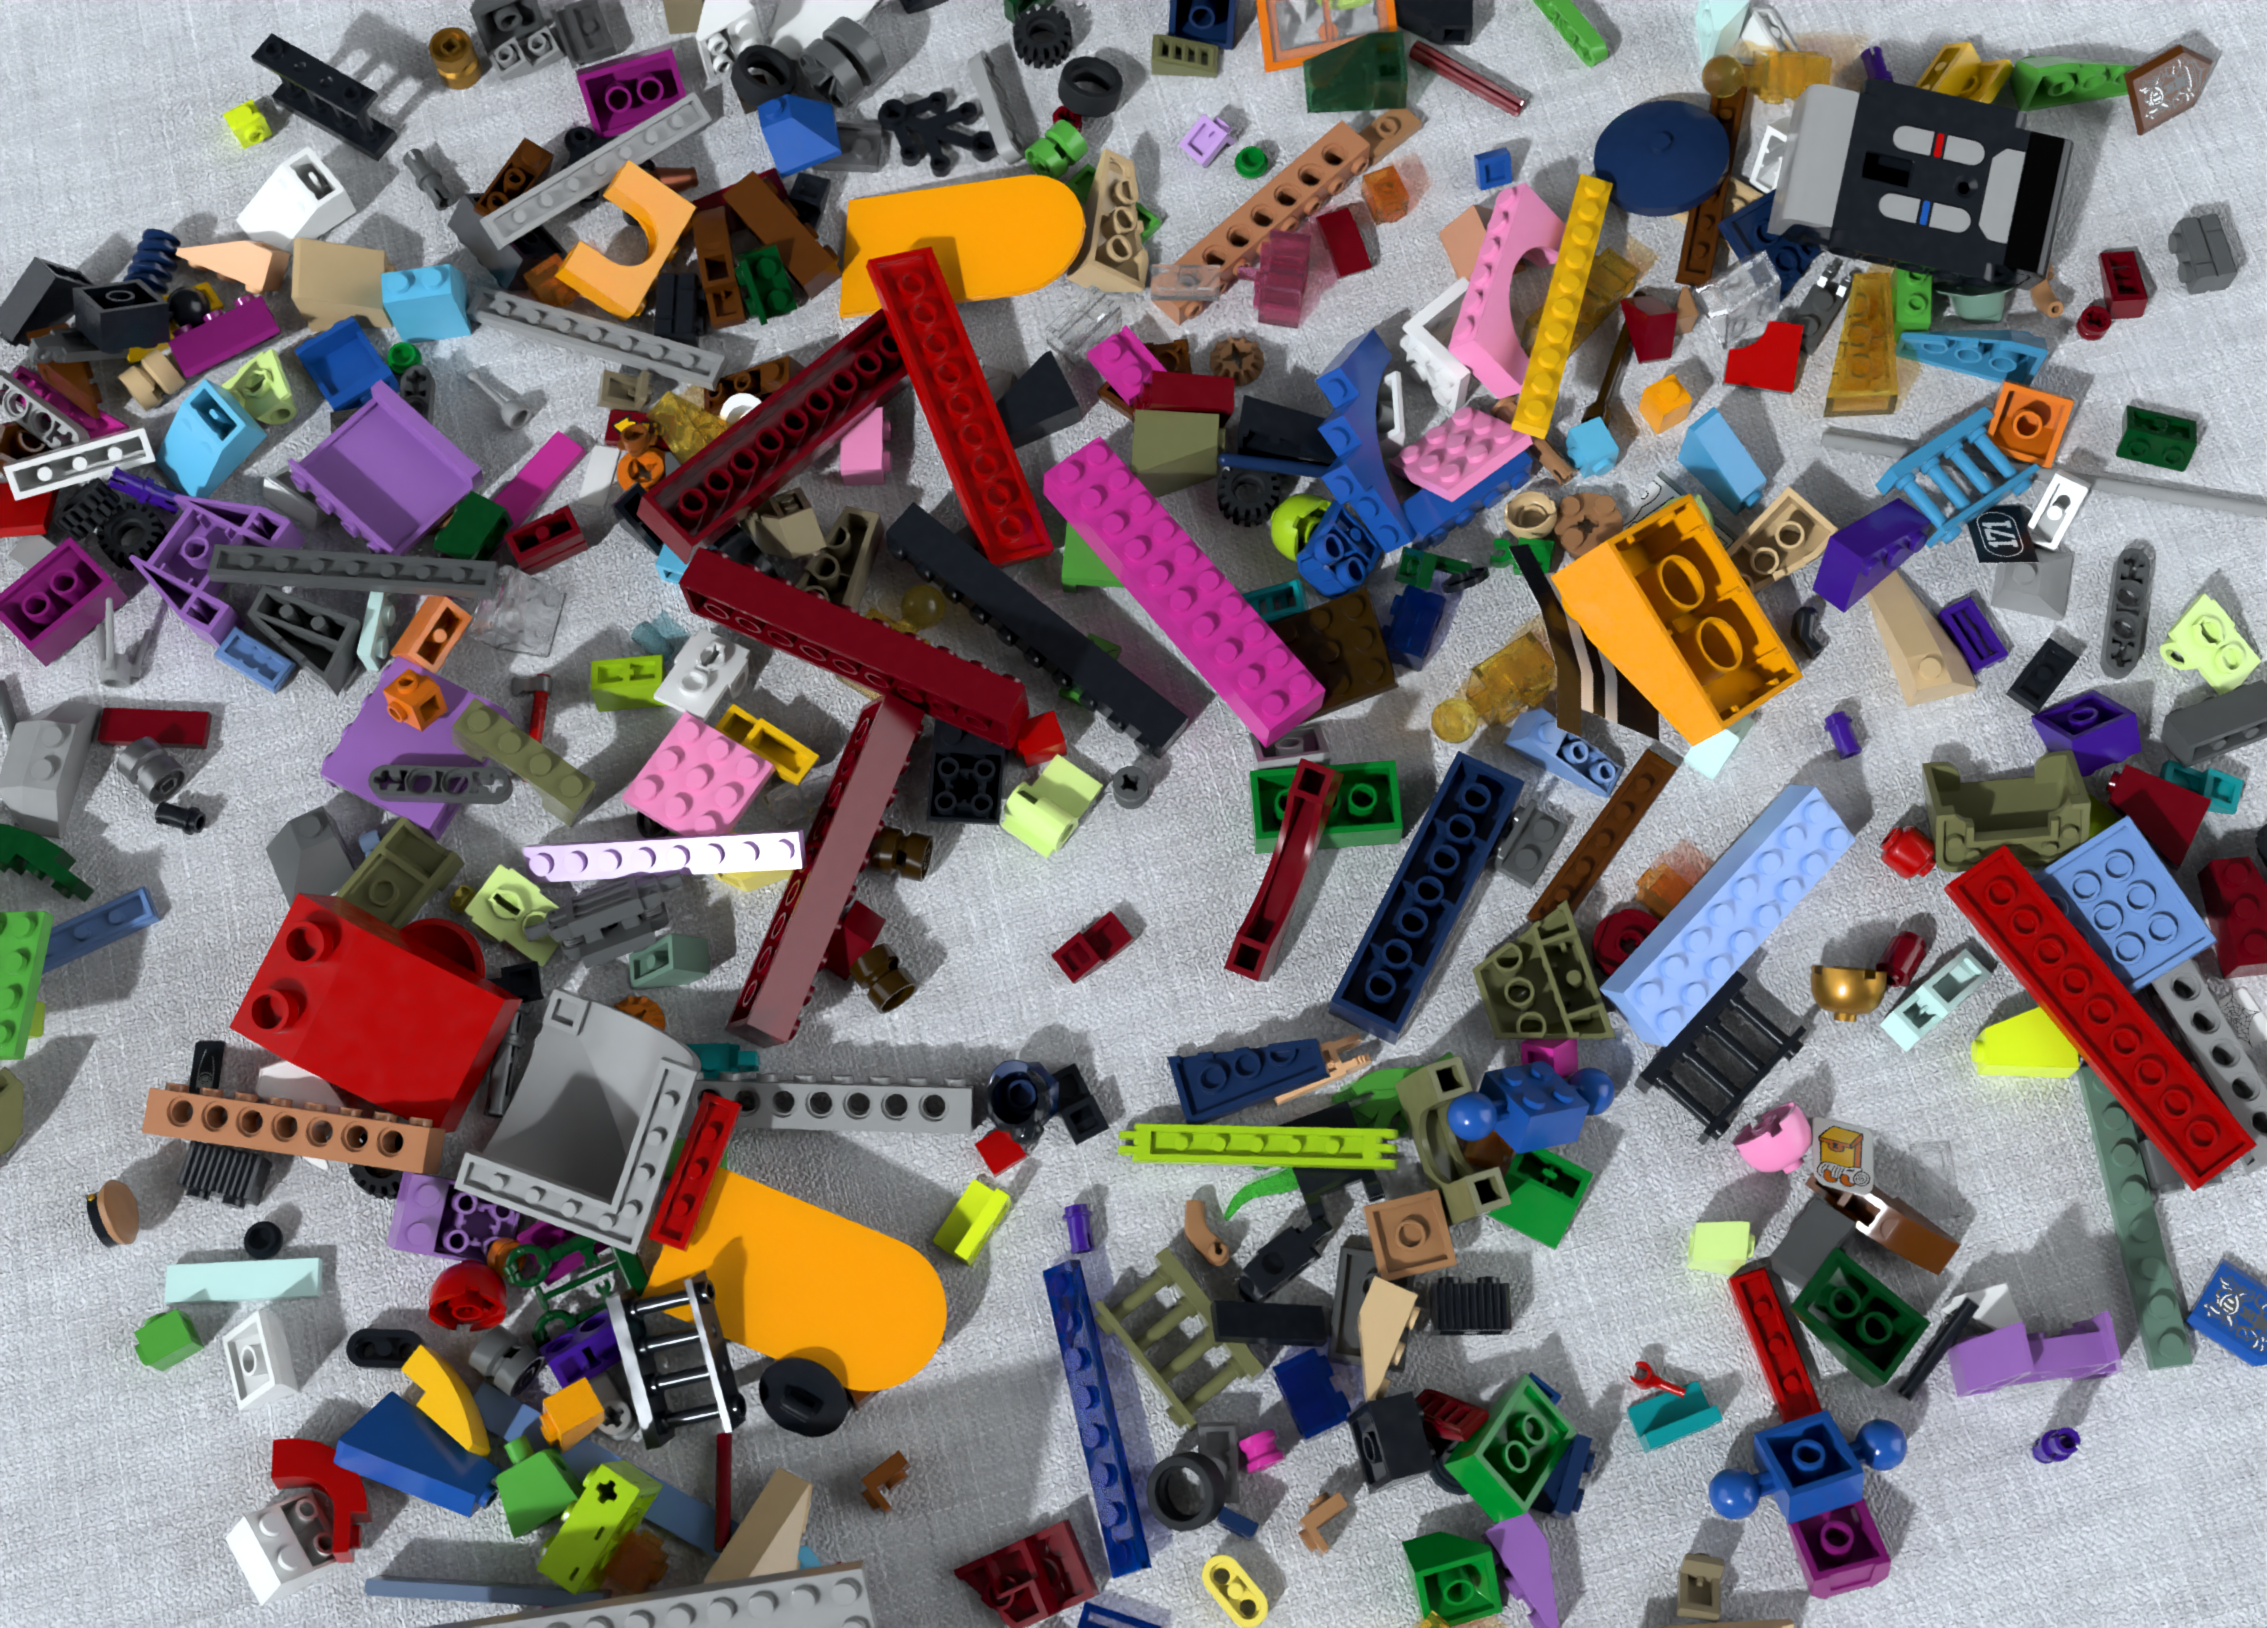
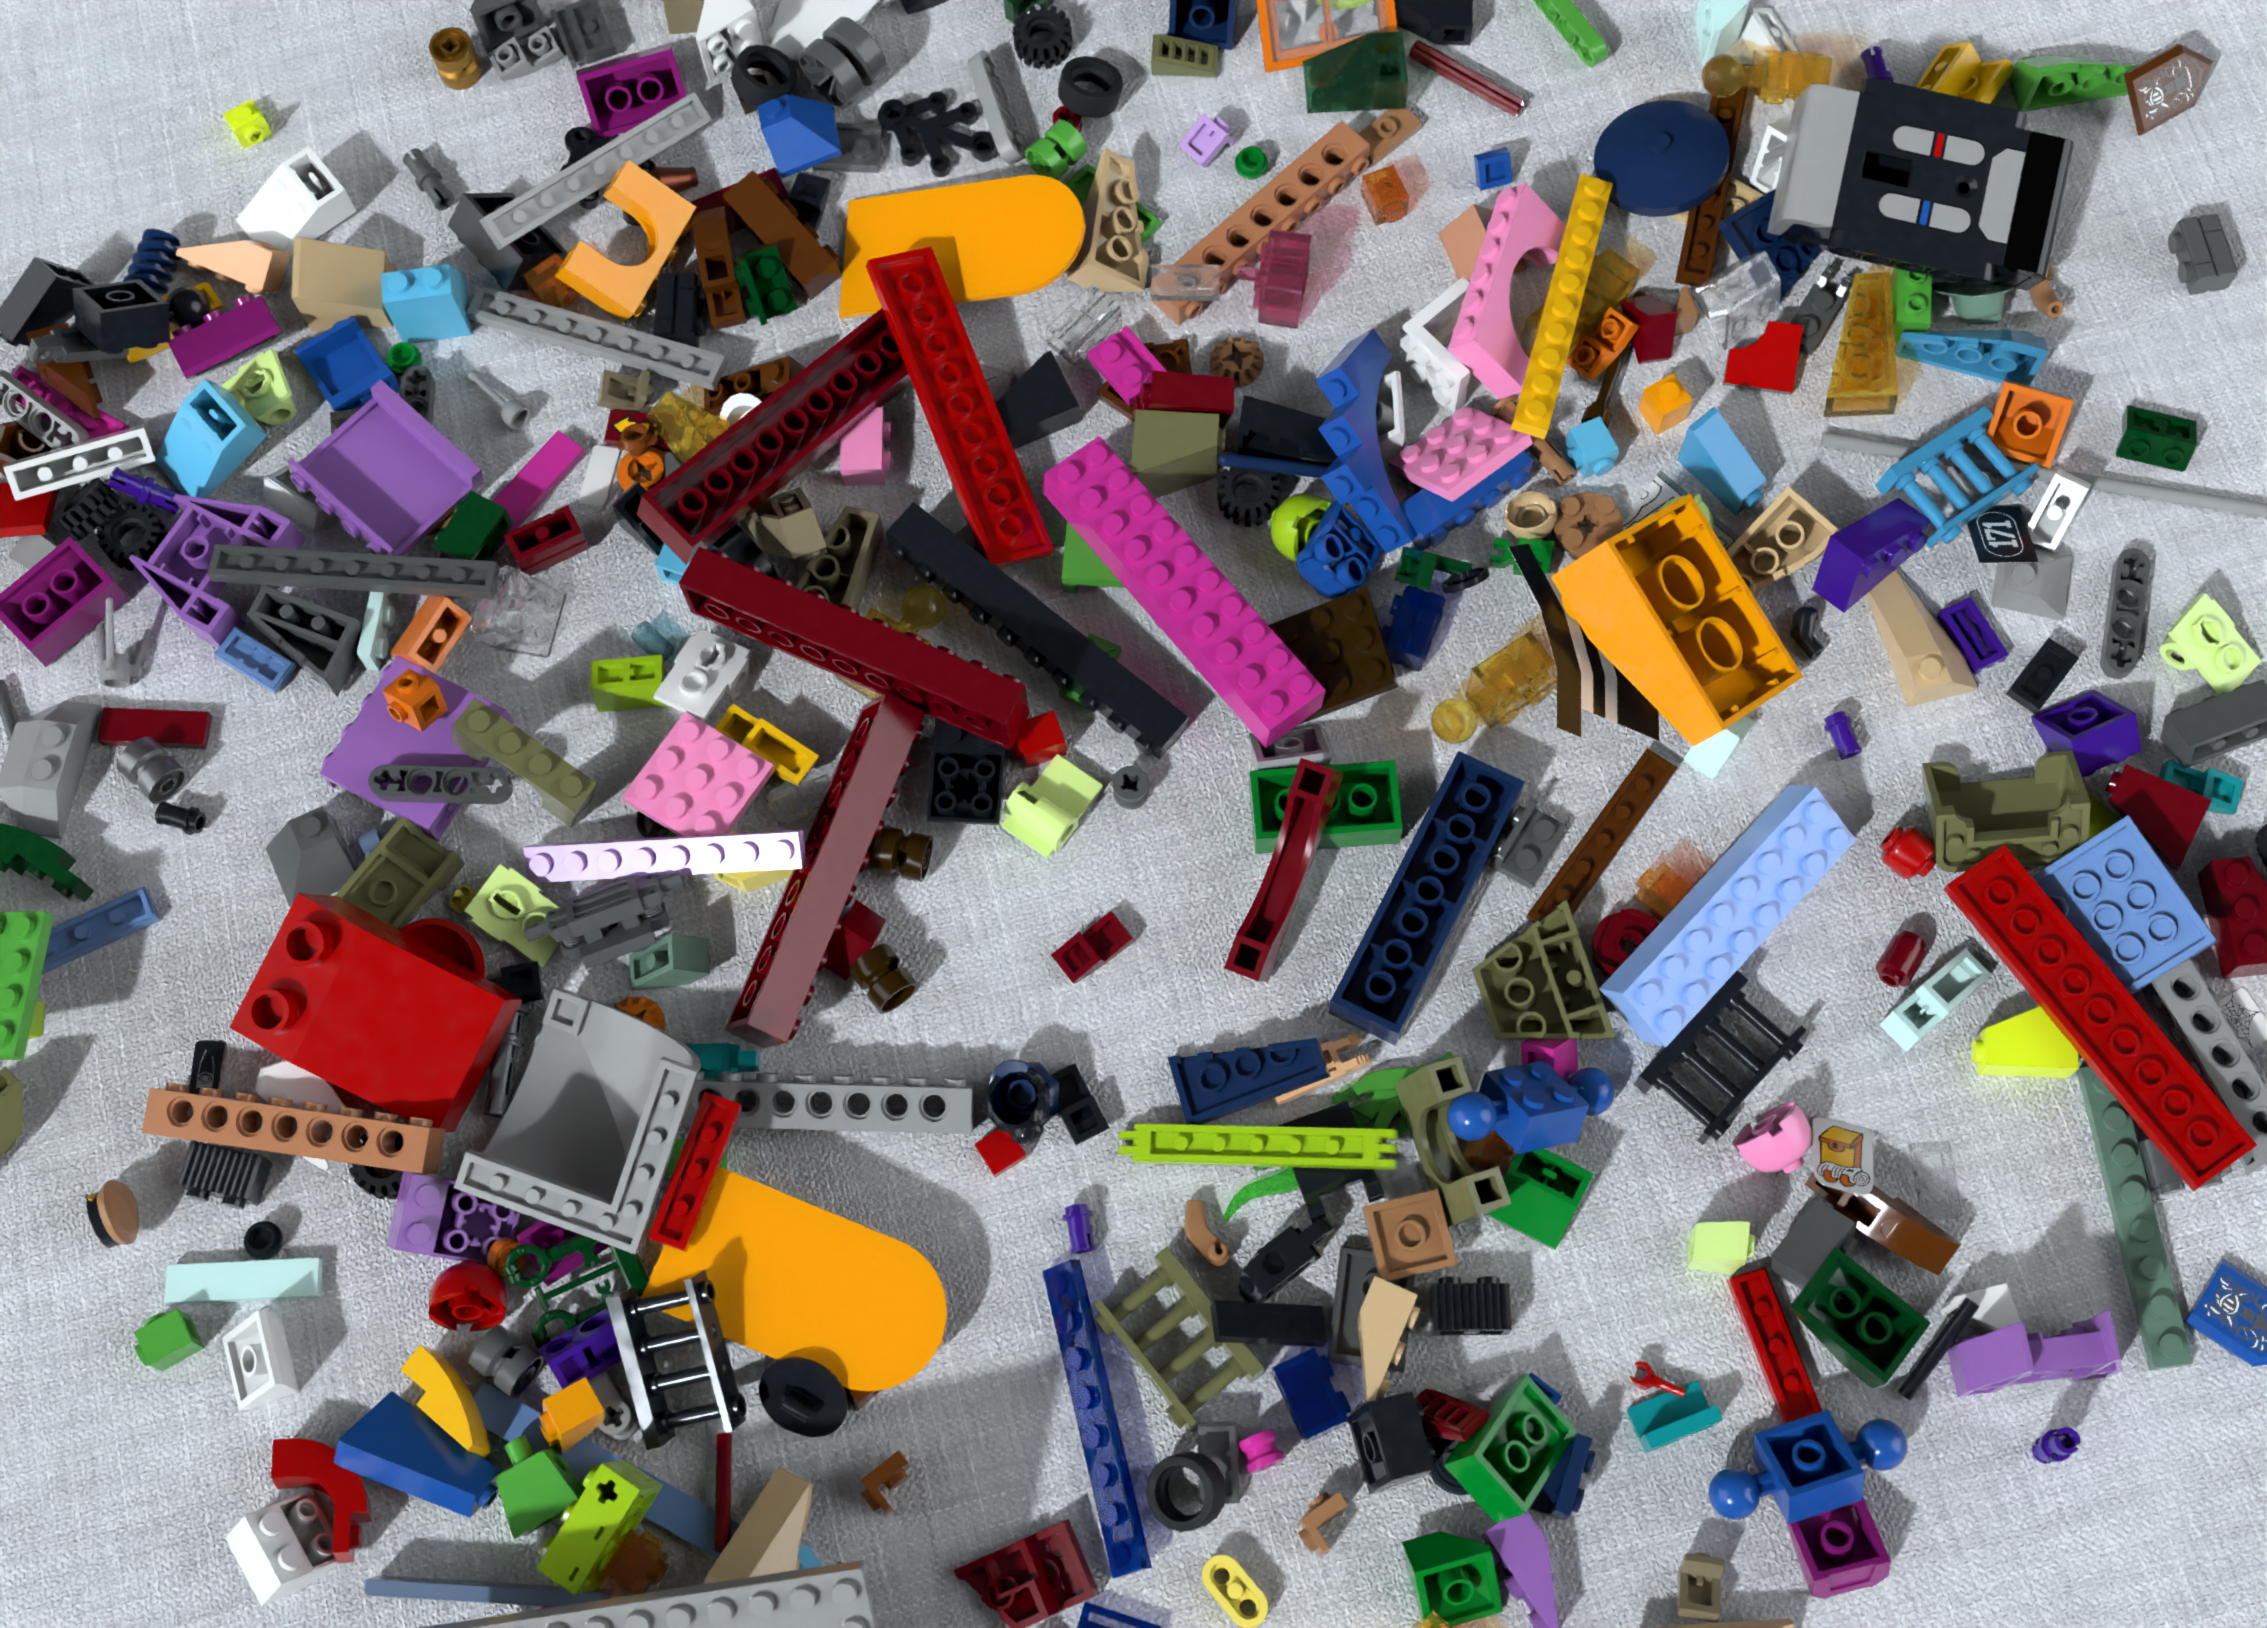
(151, 380): tan wheel -> none
(324, 97): black fence -> none
(388, 1348): black plate -> none
(522, 172): reddish brown slope -> none
(541, 688): piece -> none
(972, 1222): neon yellow panel -> none
(1237, 1524): dark blue tile -> none
(1280, 591): teal slope -> none
(1343, 242): dark red slope -> none
(1562, 753): medium blue slope -> none
(1608, 340): none -> orange slope
(1847, 990): pearl gold cylinder -> none
(2094, 314): dark red bush -> none
(2122, 304): dark red slope -> none

